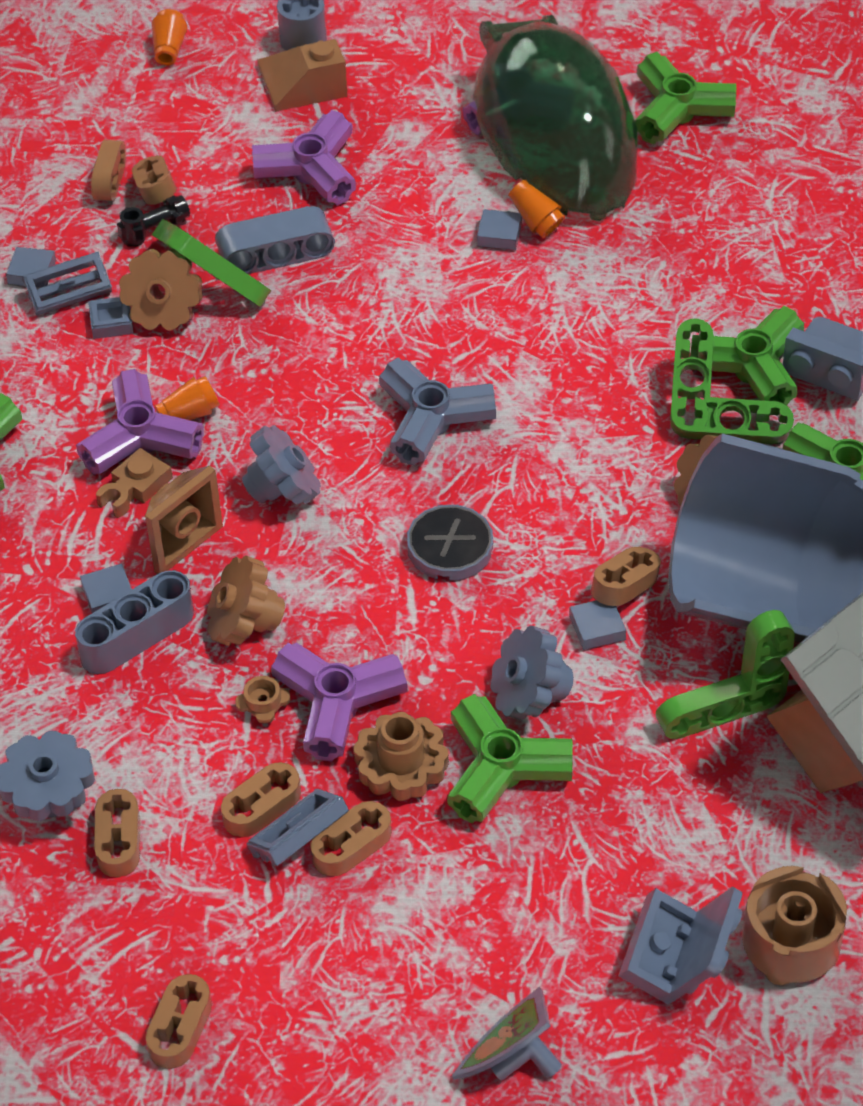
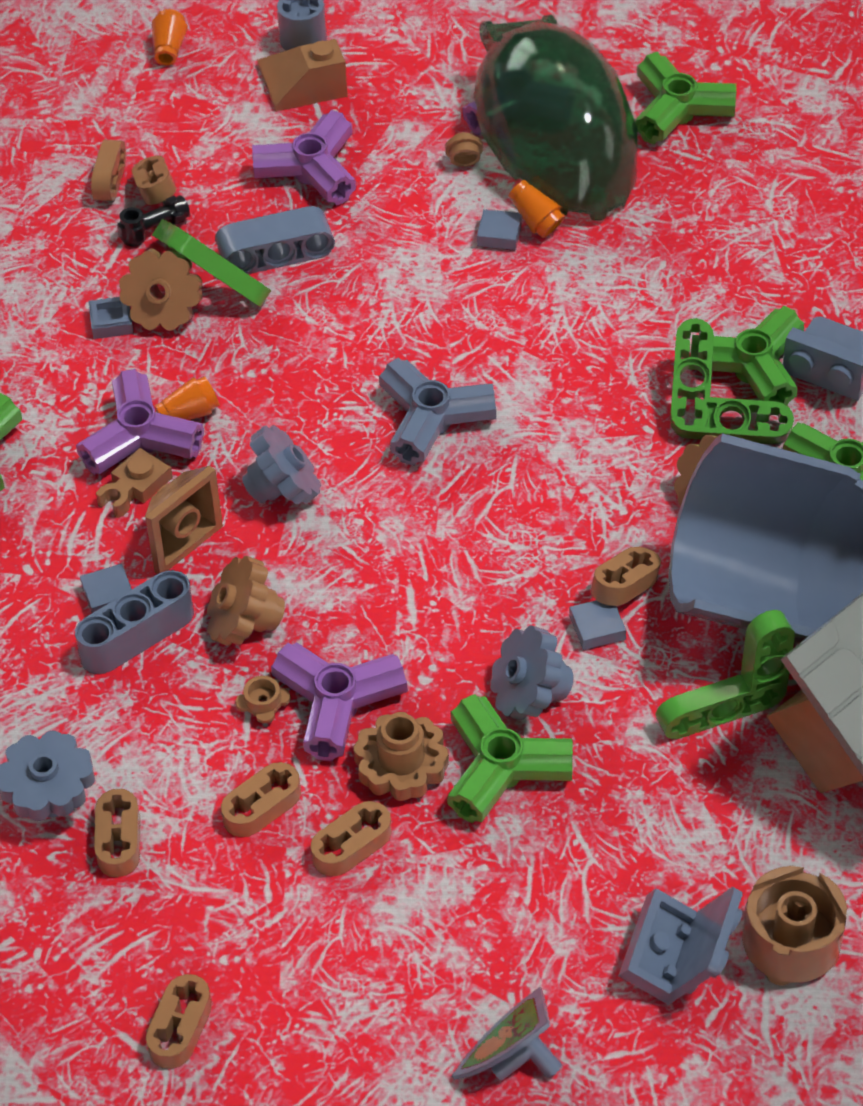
(28, 261): sand blue tile -> none
(69, 298): sand blue tile -> none
(297, 826): sand blue tile -> none
(450, 542): black tile -> none
(464, 149): none -> medium nougat plate

